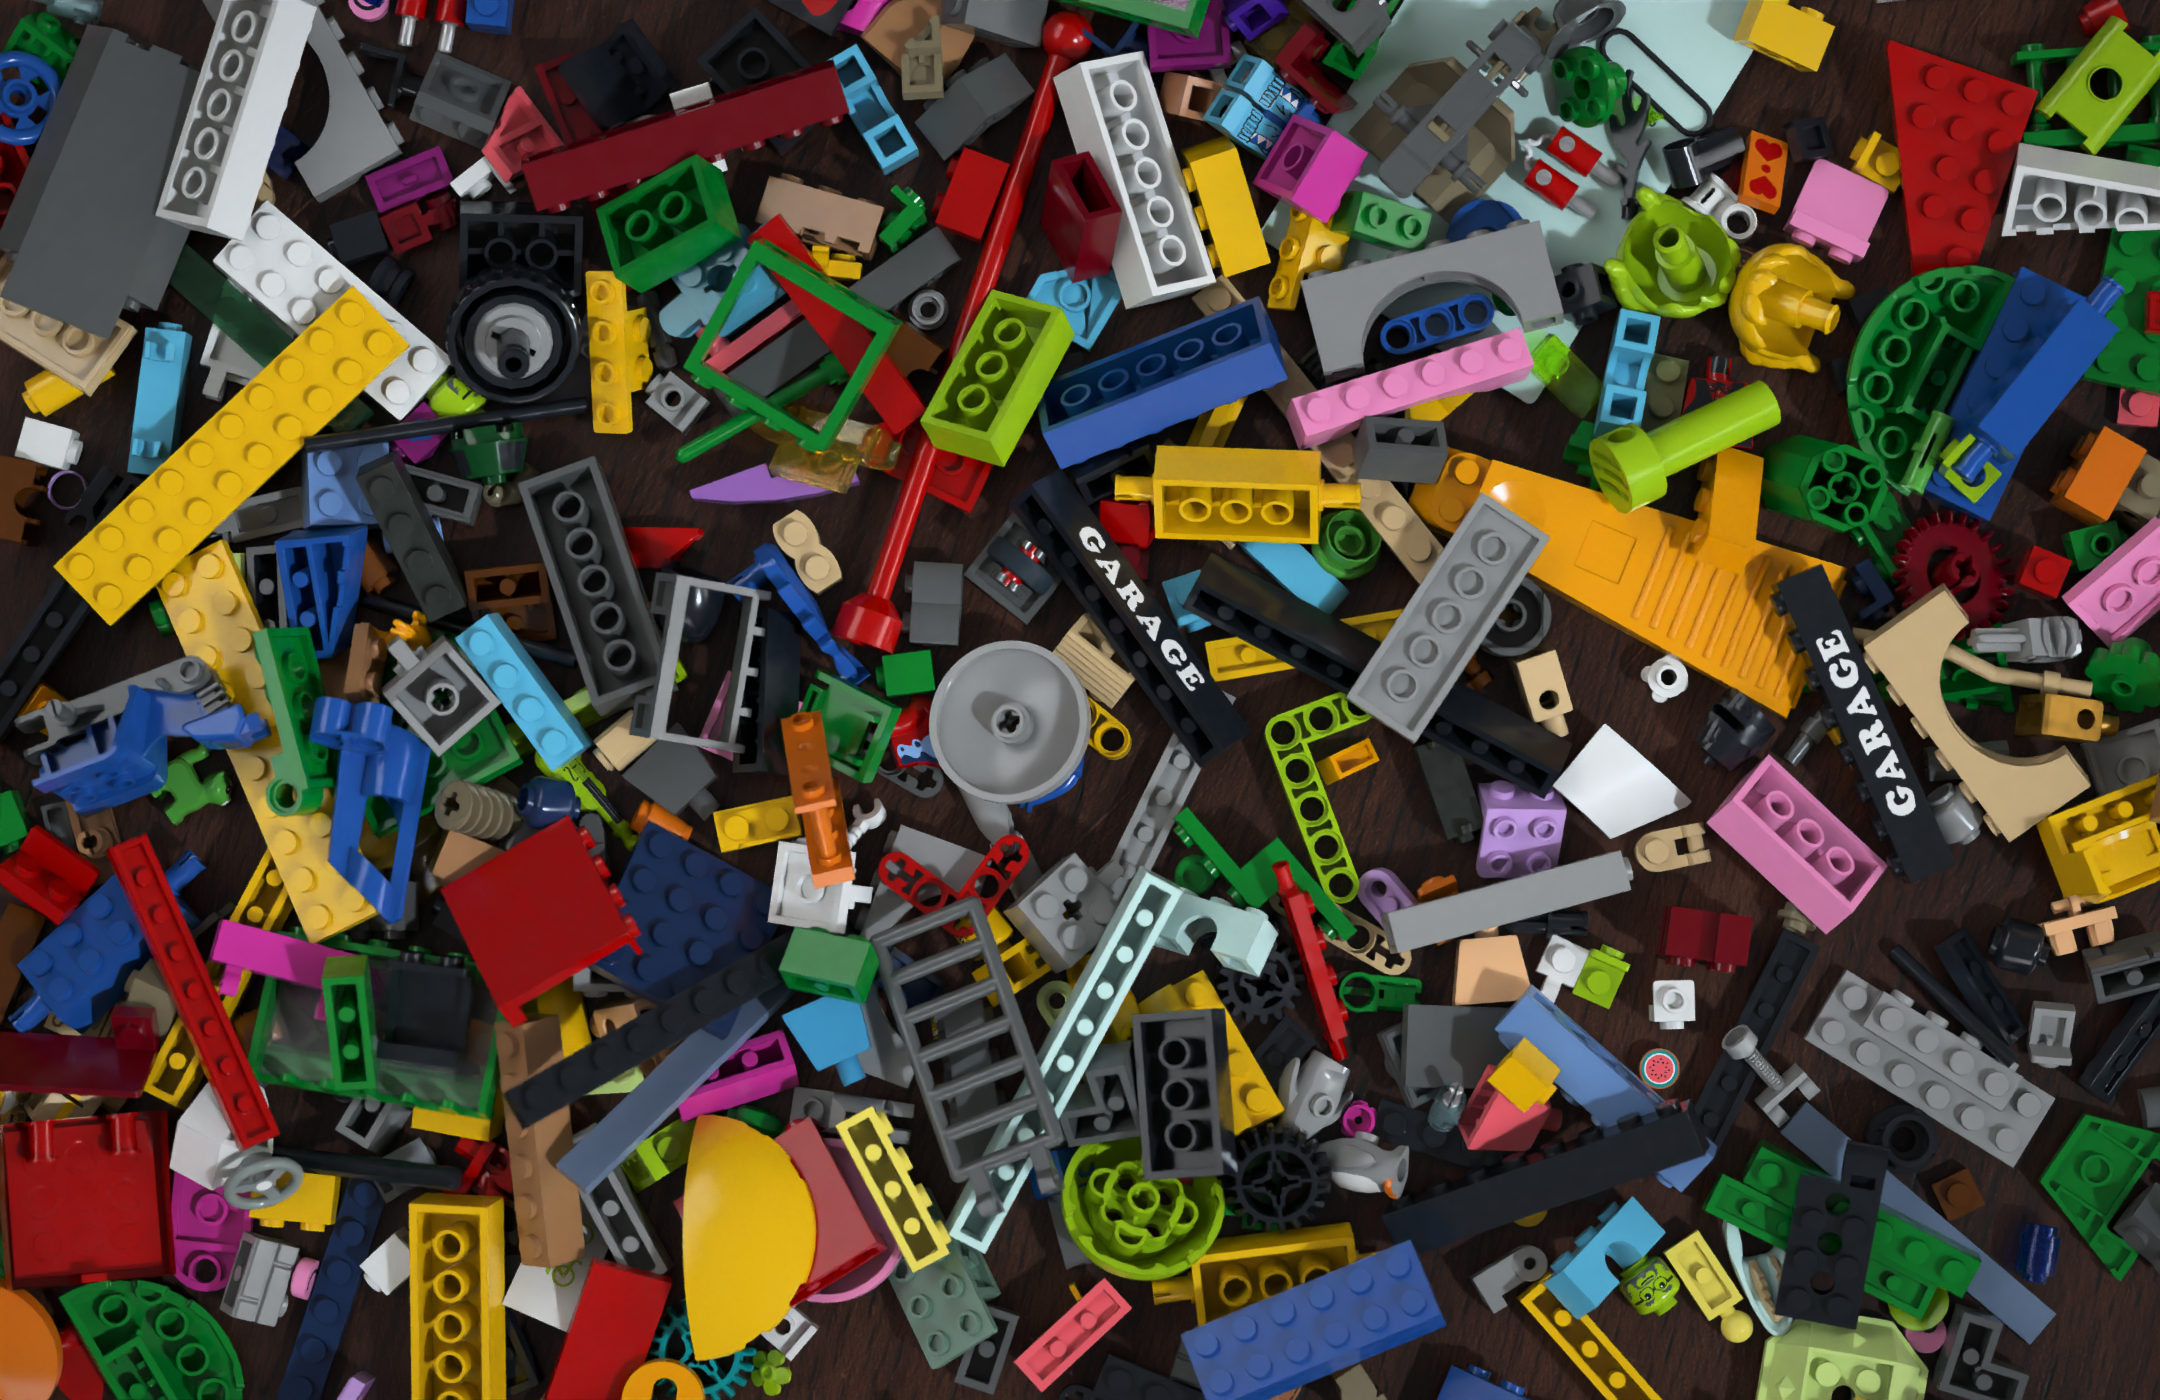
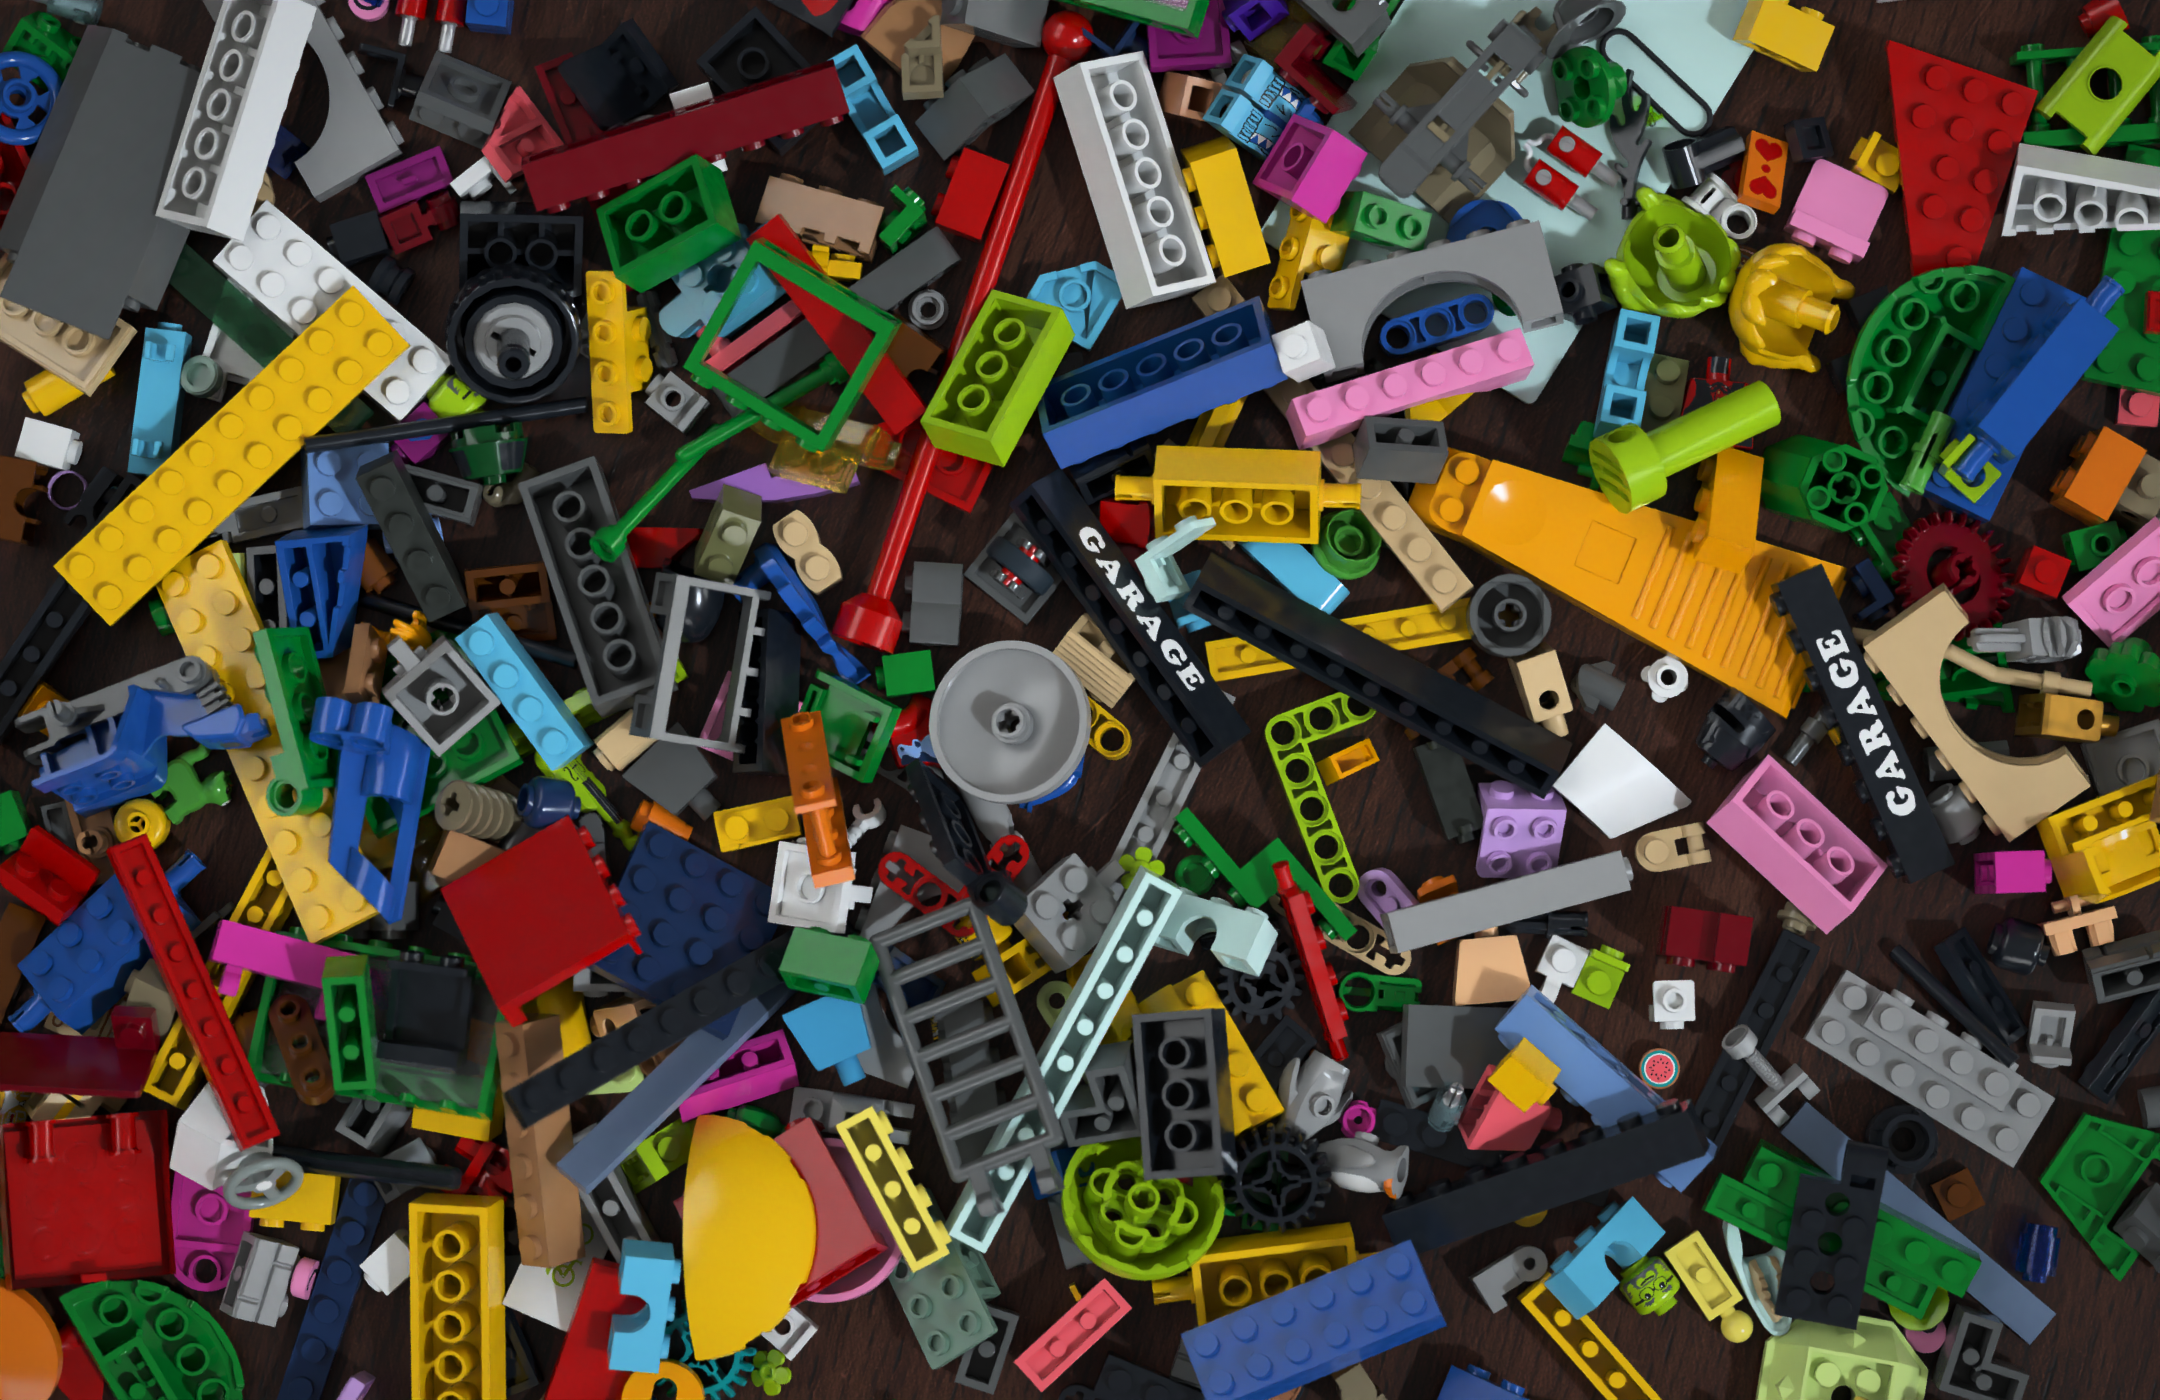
(156, 821): none -> yellow head
(201, 376): none -> sand green tile
(305, 1061): none -> reddish brown plate
(610, 541): none -> green piece
(639, 1339): none -> medium azure arch
(728, 535): none -> olive brick
(959, 846): none -> black hinge
(1080, 216): dark red brick -> none
(1143, 857): none -> lime plant
(1158, 565): none -> light aqua bracket
(1303, 351): none -> white brick
(1447, 618): light grey plate -> none
(1566, 375): clear neon green plate -> none
(1597, 686): none -> dark grey piece
(2011, 872): none -> dark pink brick

